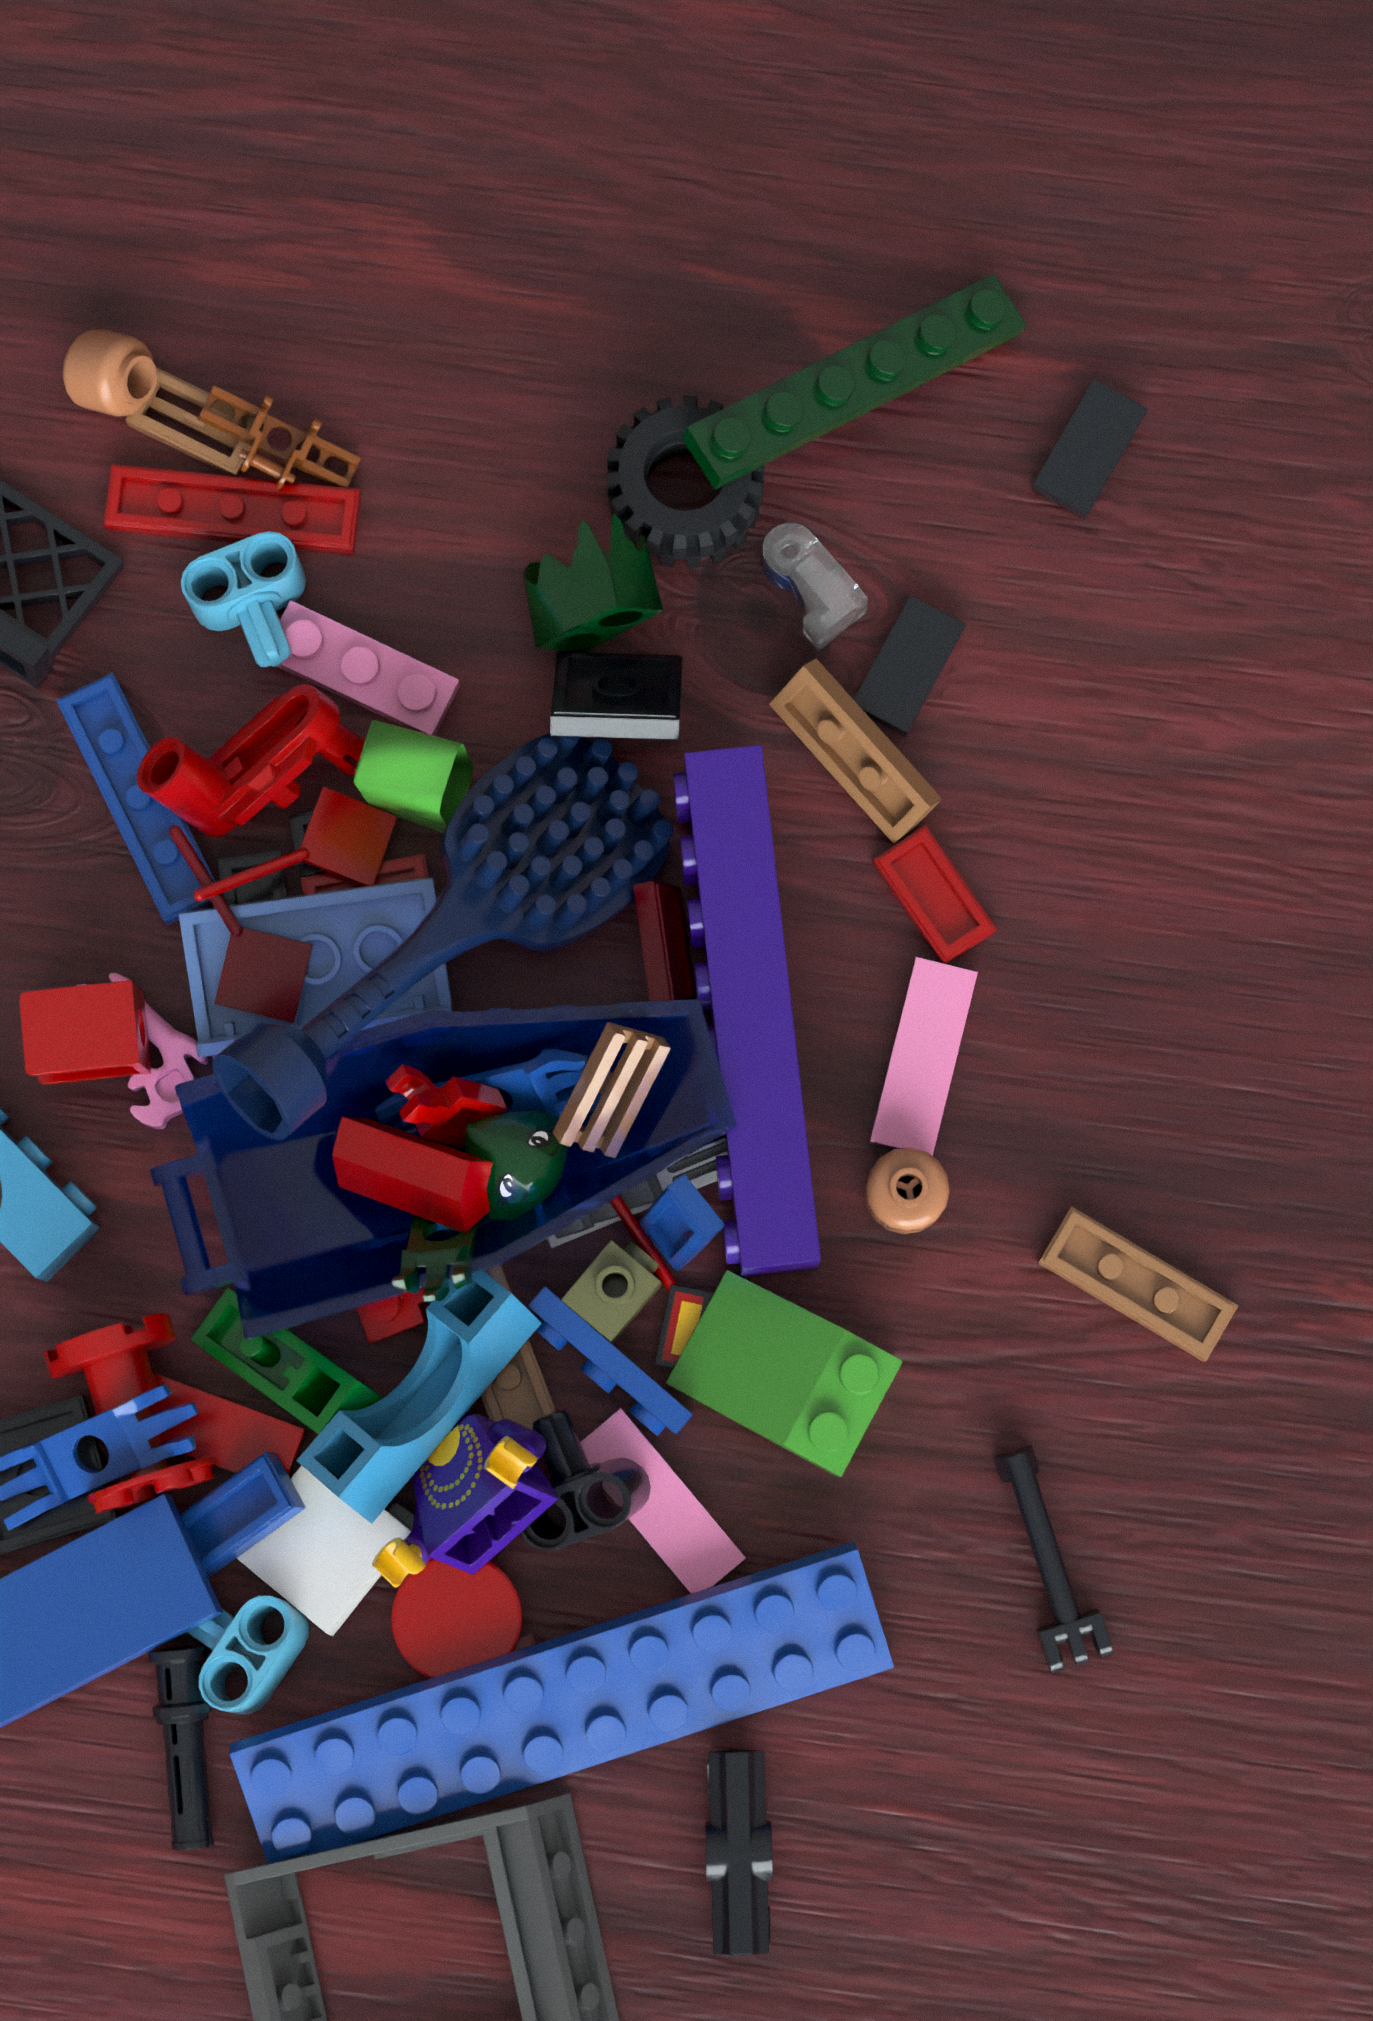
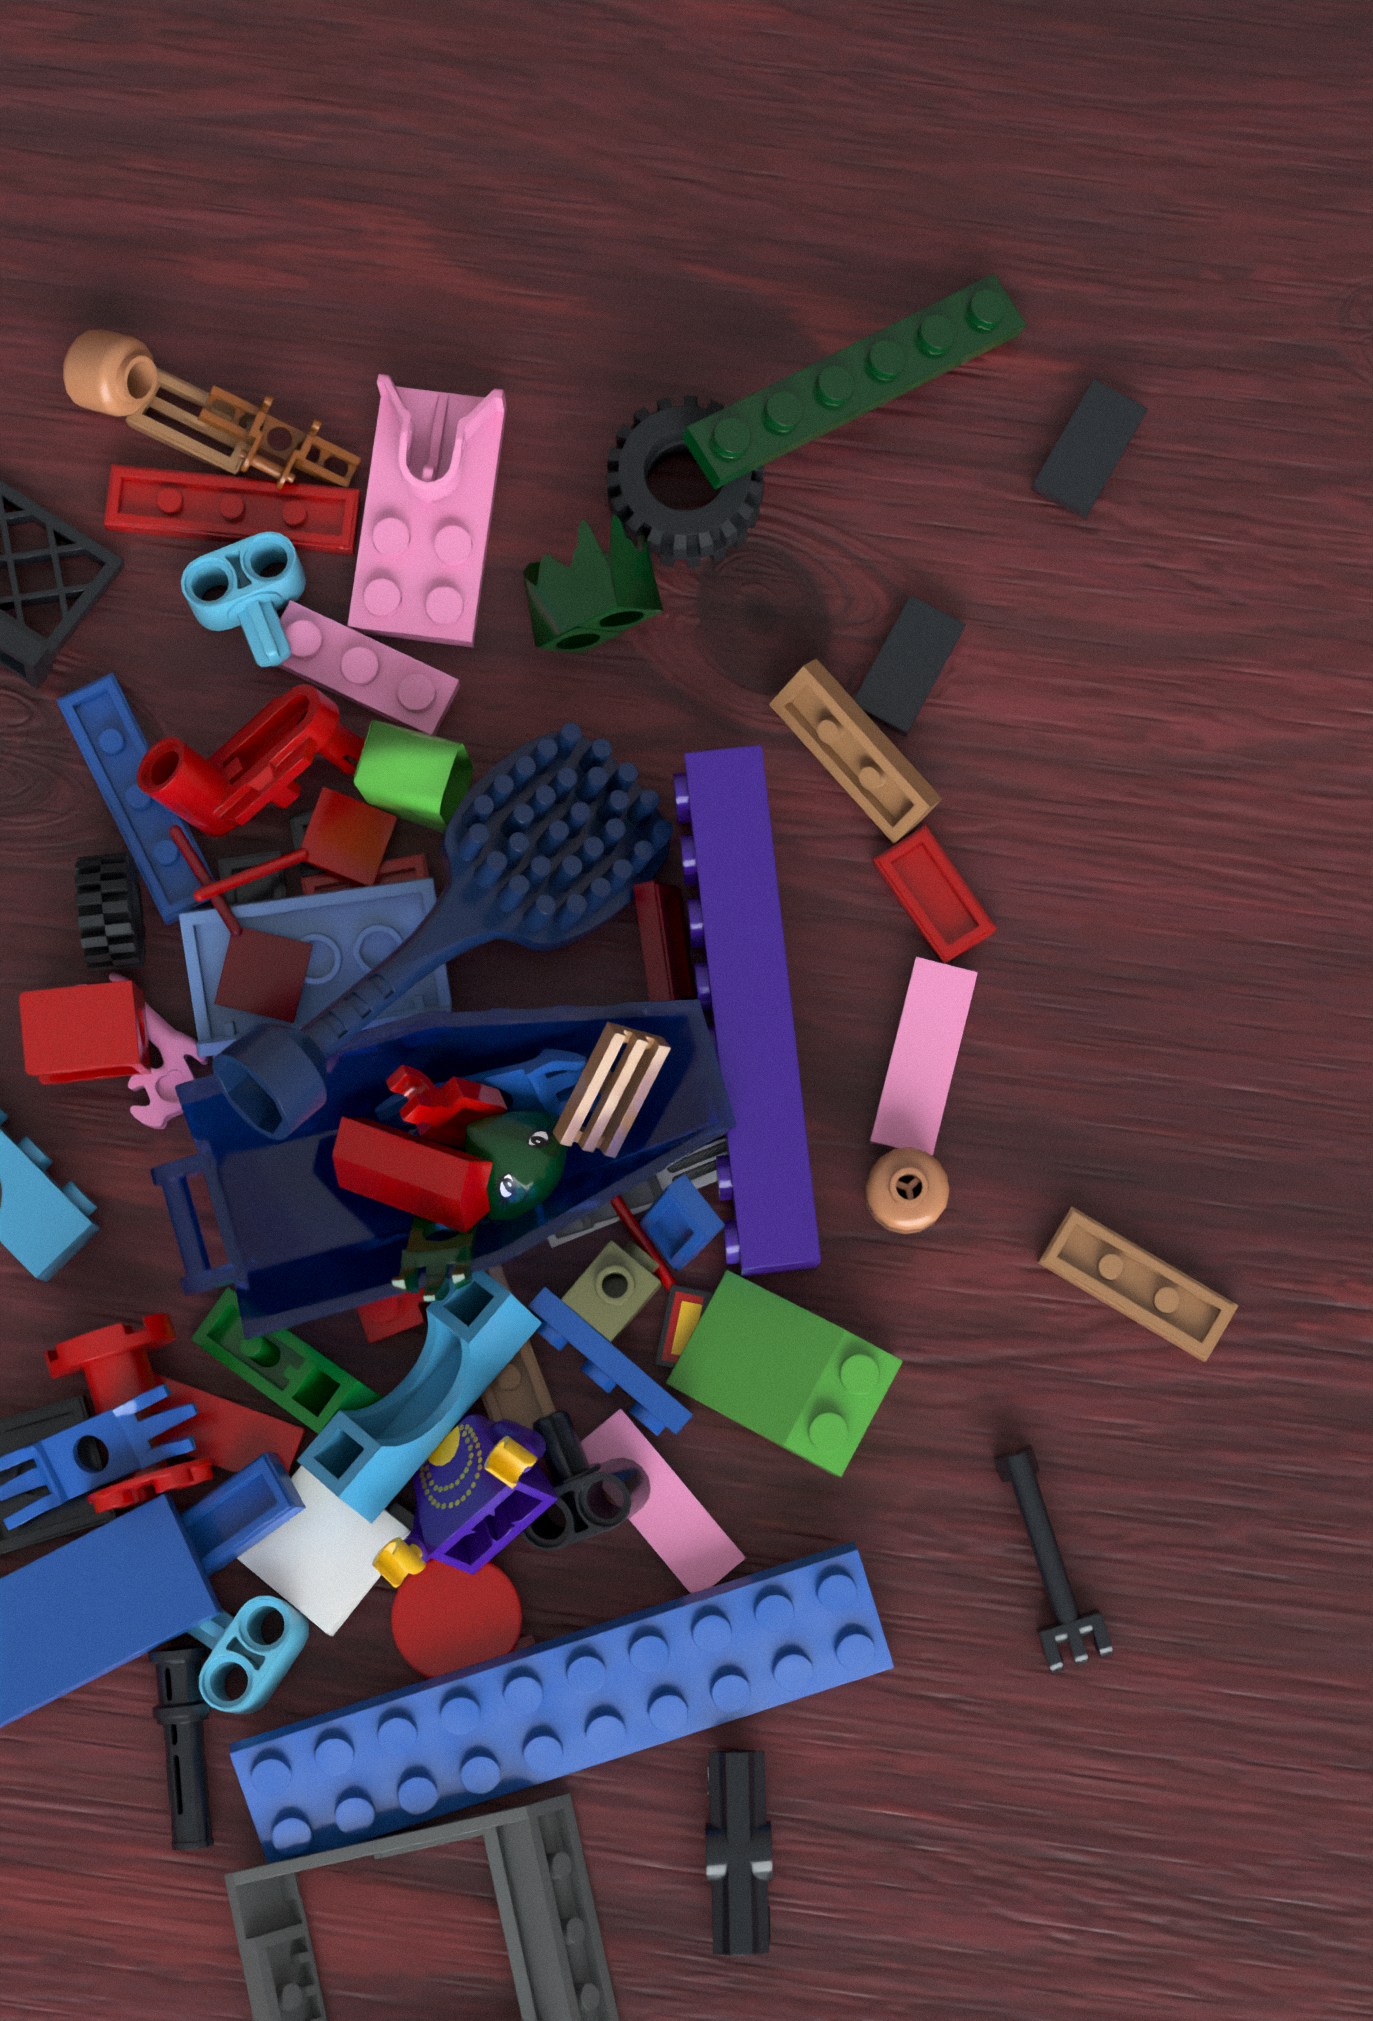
(110, 911): none -> black tyre
(427, 514): none -> bright pink plate
(616, 695): black tile -> none
(805, 567): clear leg -> none

